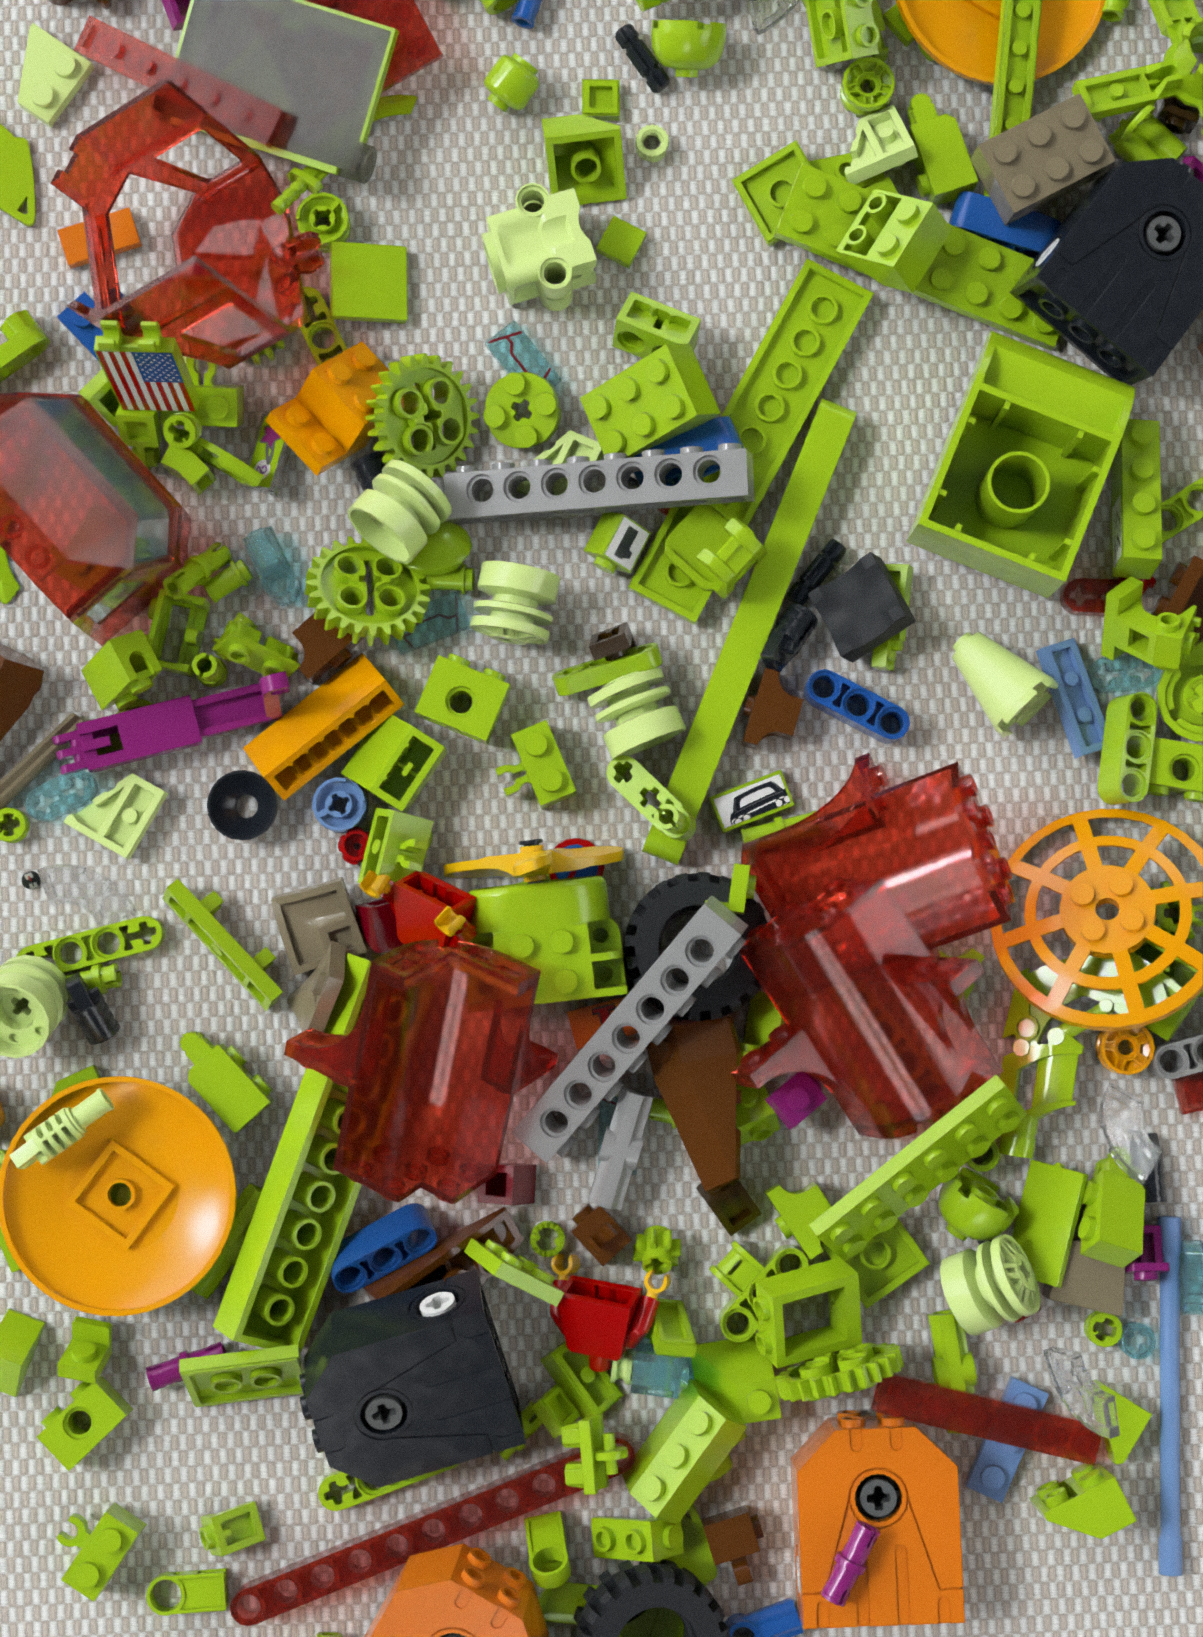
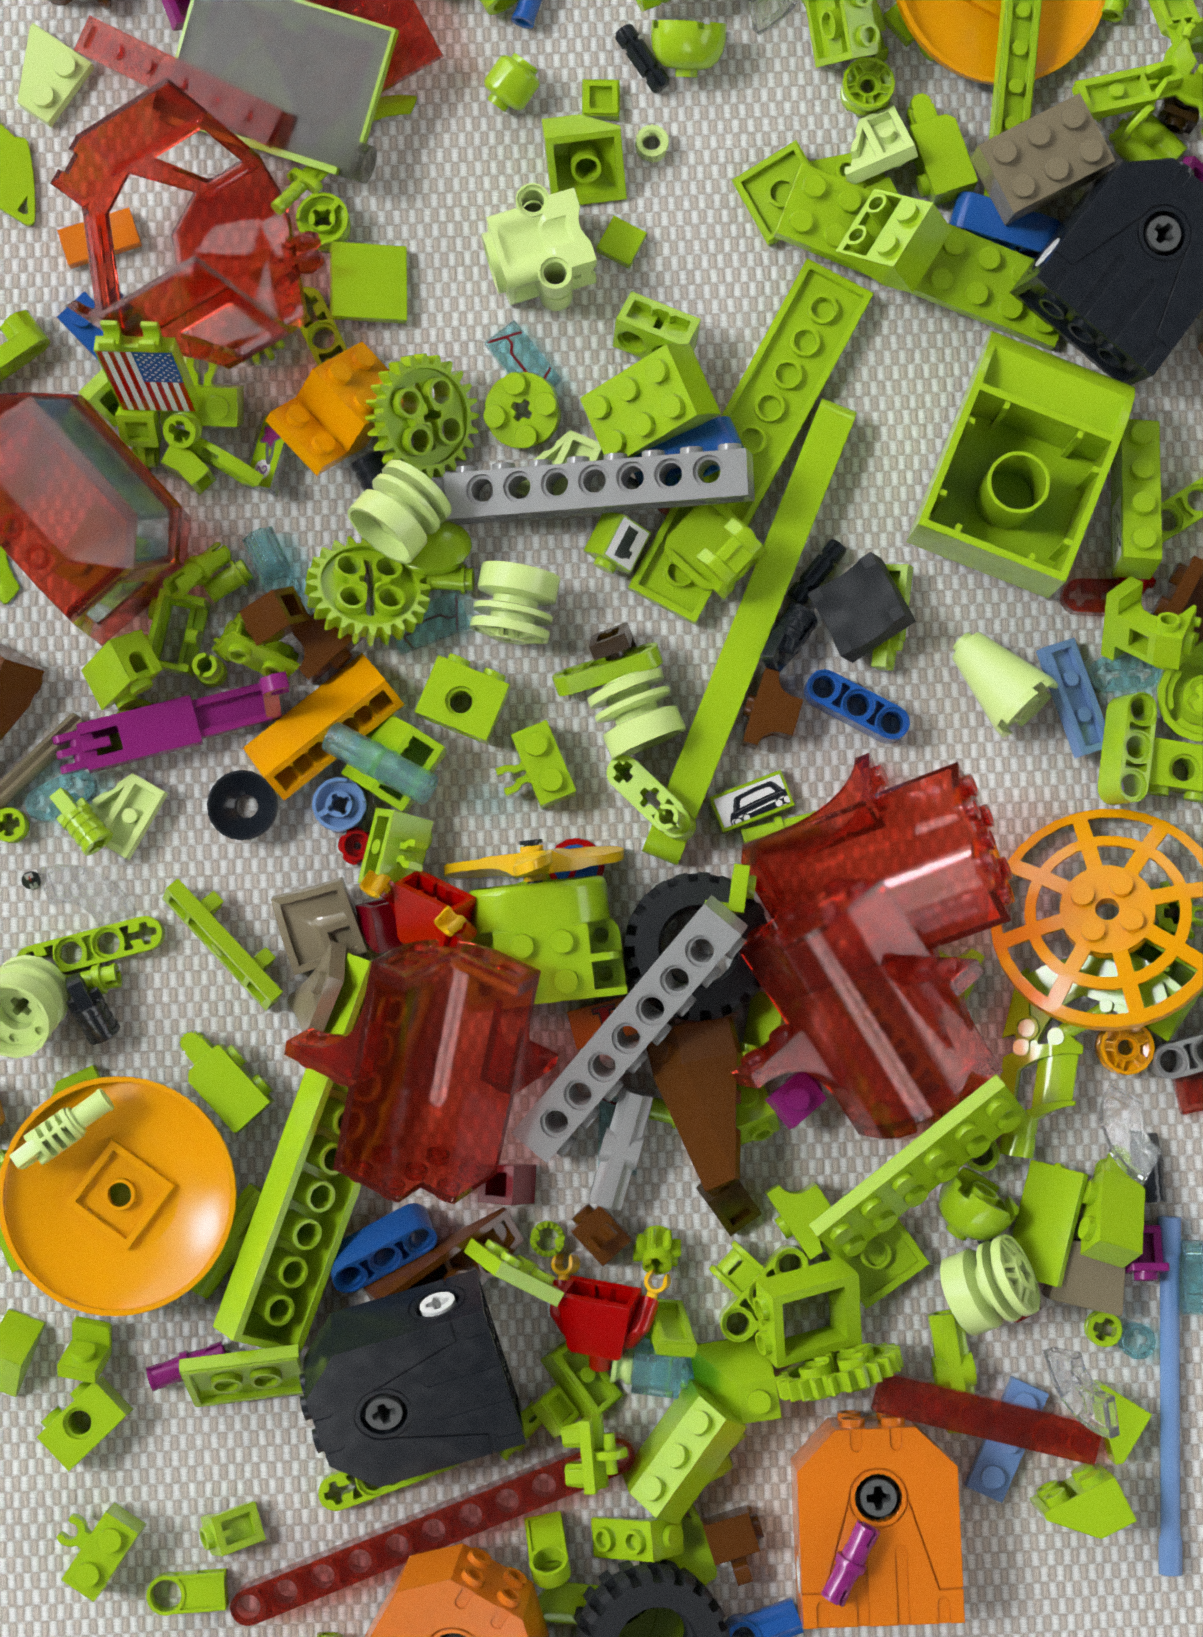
(81, 822): none -> lime hinge
(274, 615): none -> reddish brown brick
(380, 763): none -> clear light blue axle

